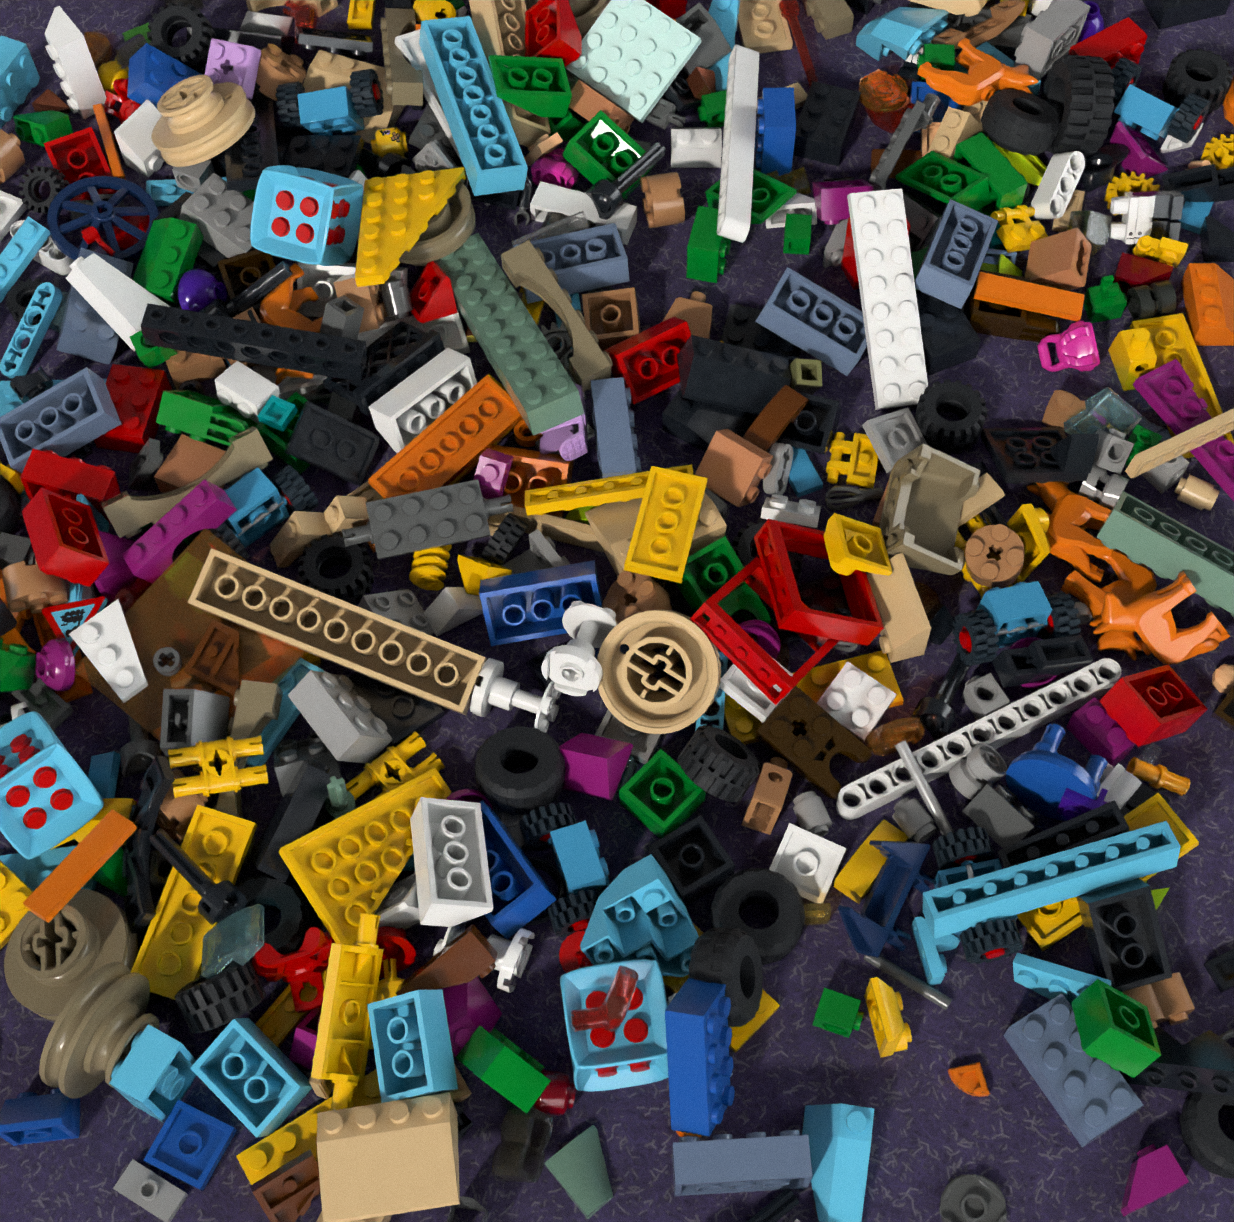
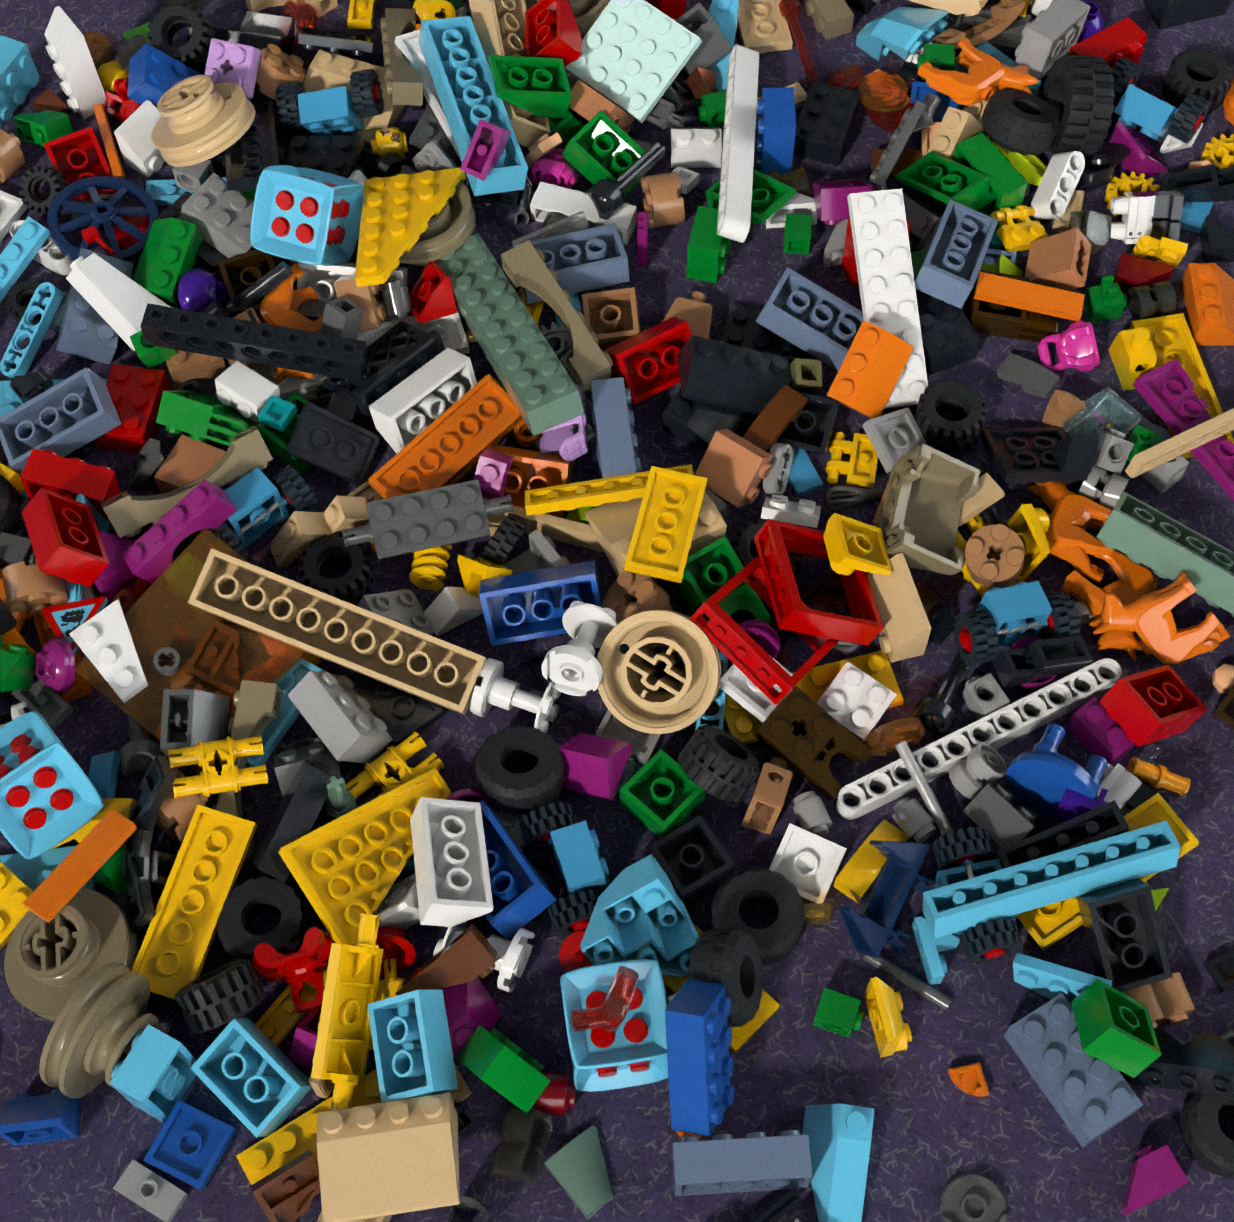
(216, 898): black piece -> none
(233, 939): clear light blue slope -> none
(485, 149): none -> magenta slope
(642, 238): none -> magenta tile
(687, 179): none -> white plate
(846, 77): none -> clear red piece
(870, 370): none -> orange slope
(1032, 376): none -> dark grey slope
(1196, 492): tan brick -> none

